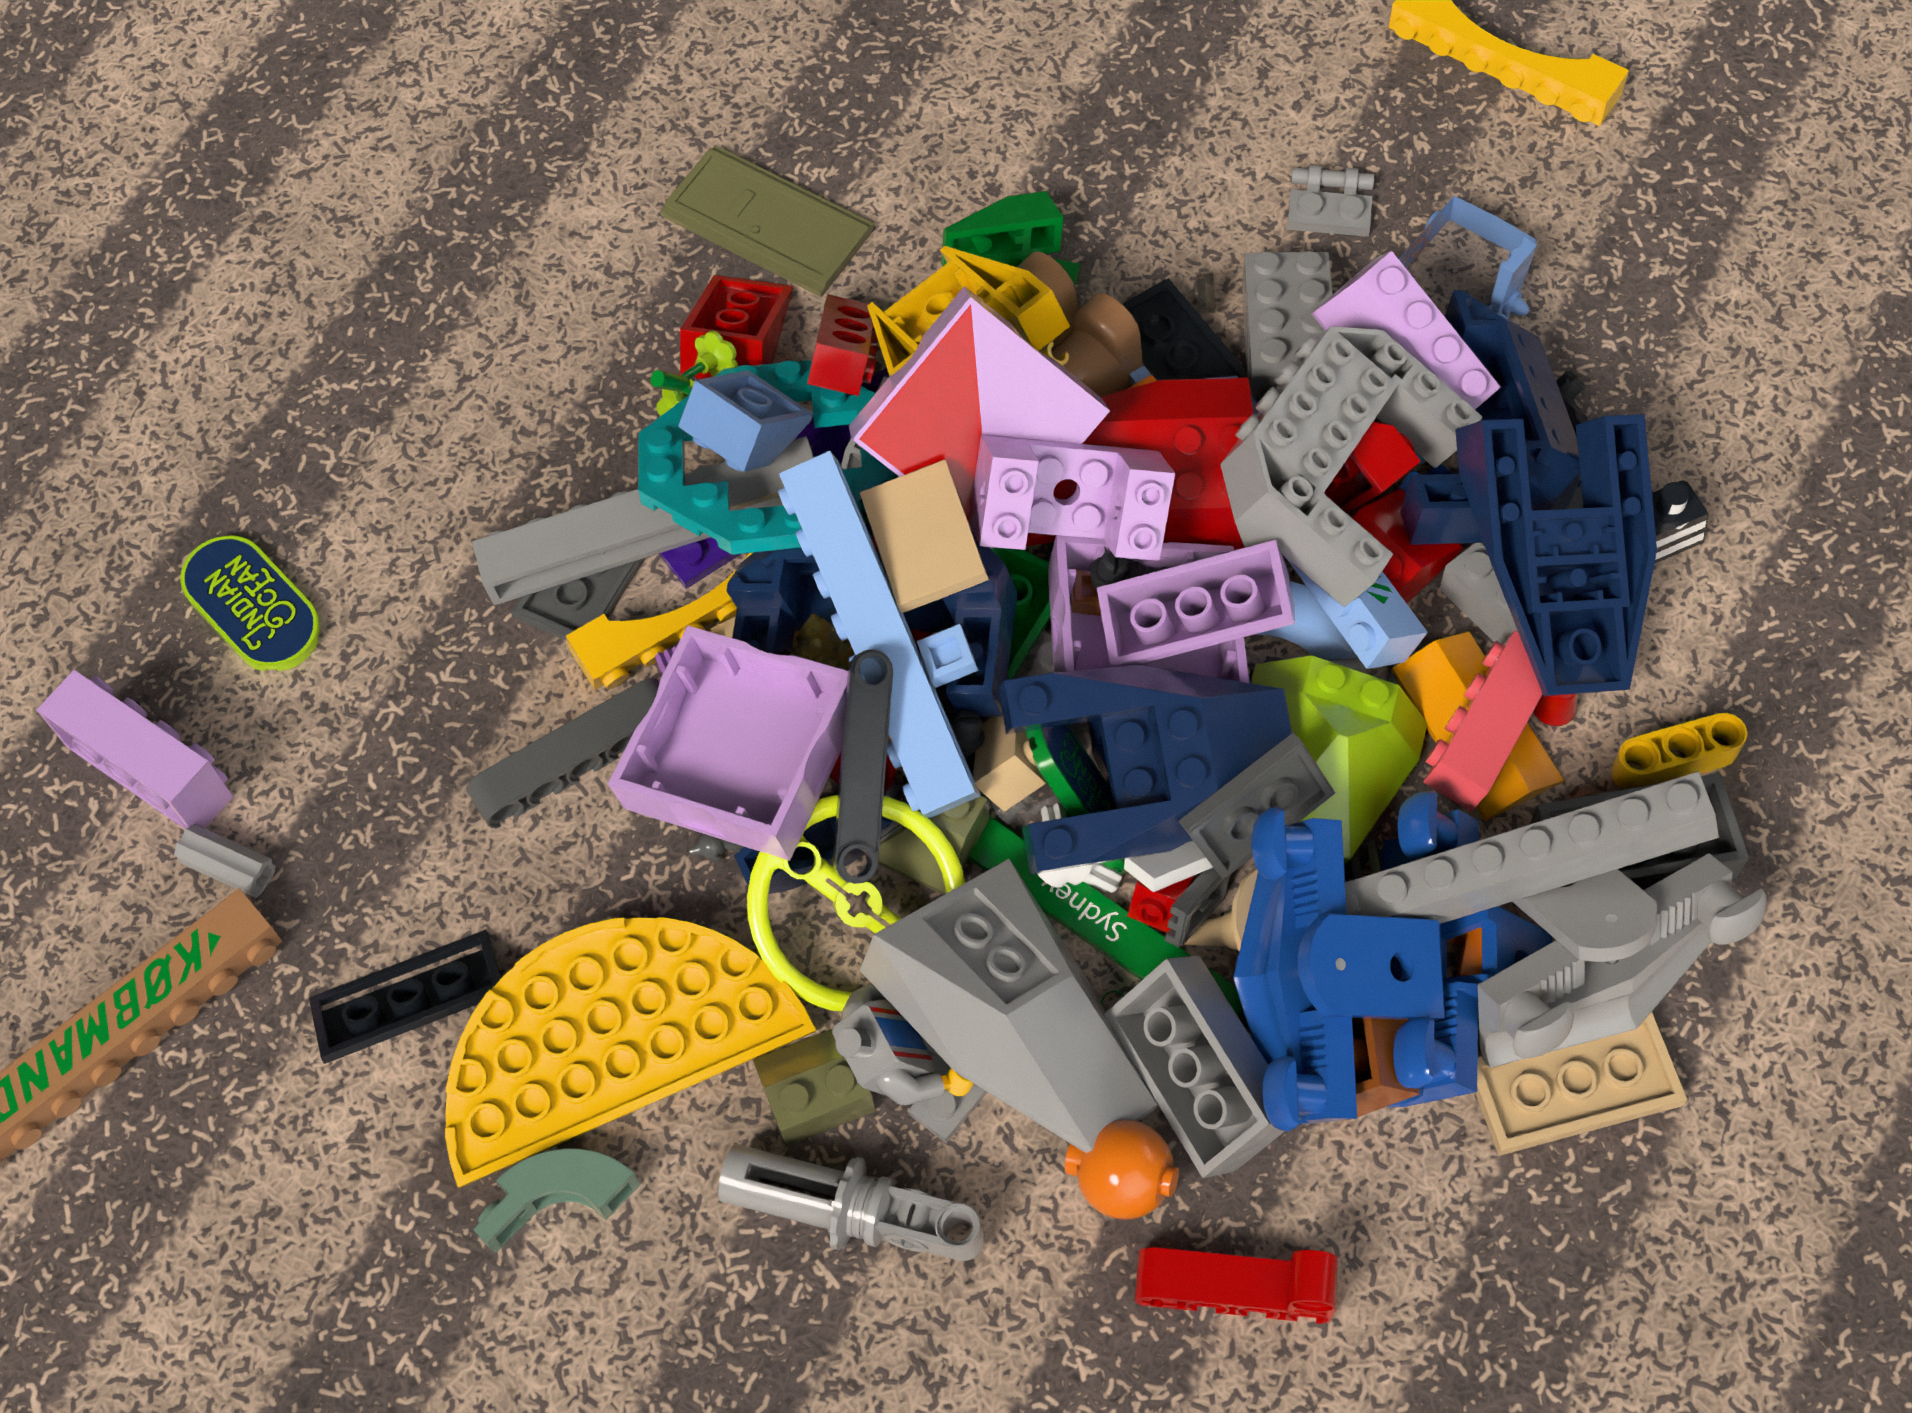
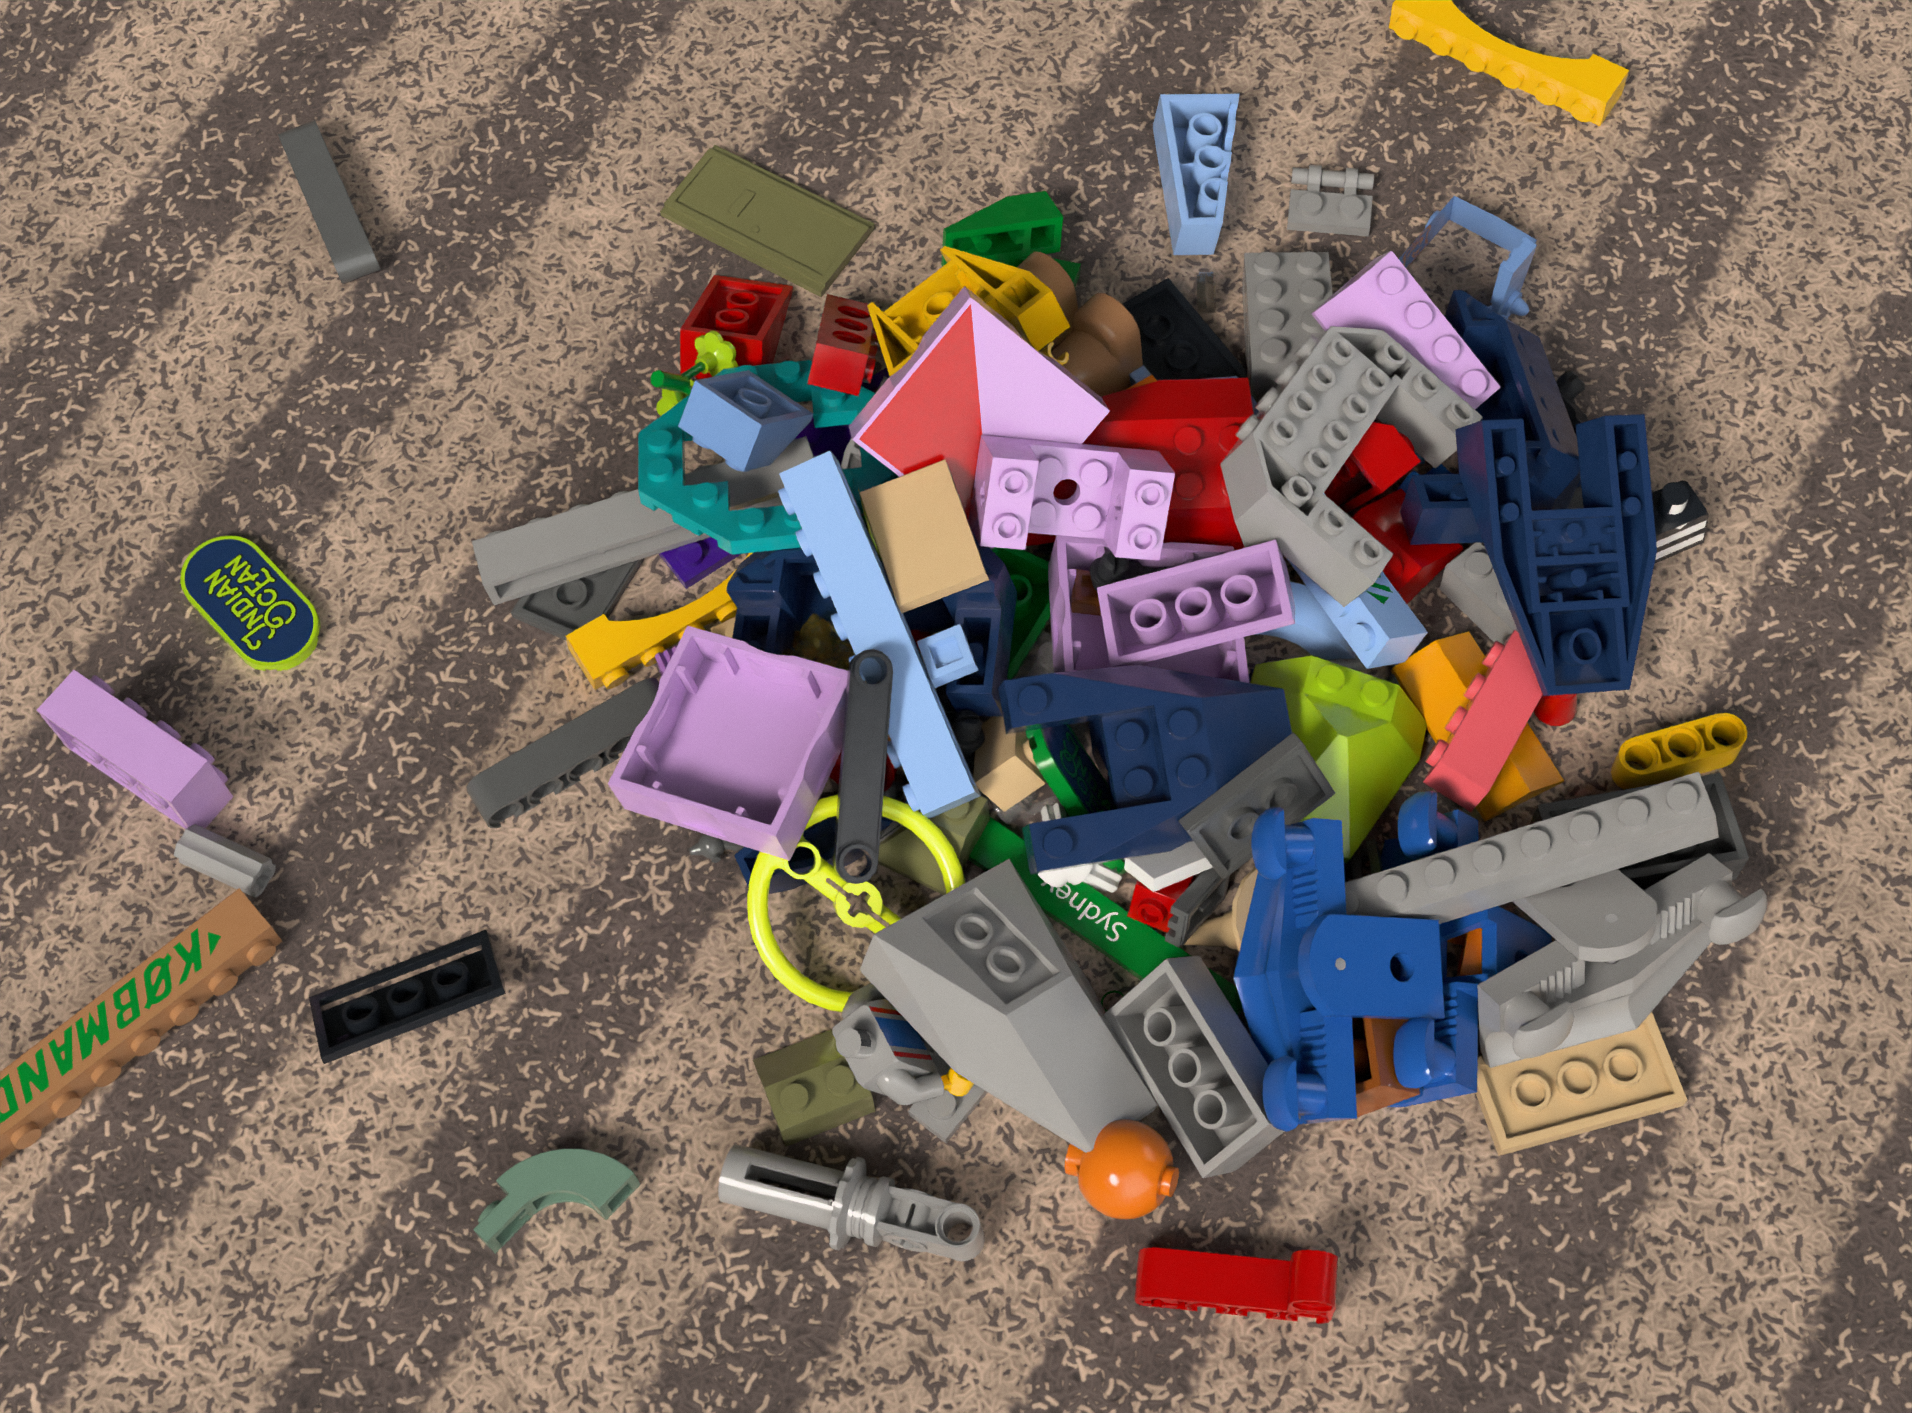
(329, 202): none -> dark grey beam
(604, 1030): yellow plate -> none
(869, 526): none -> lime sticker
(1194, 161): none -> light blue wedge

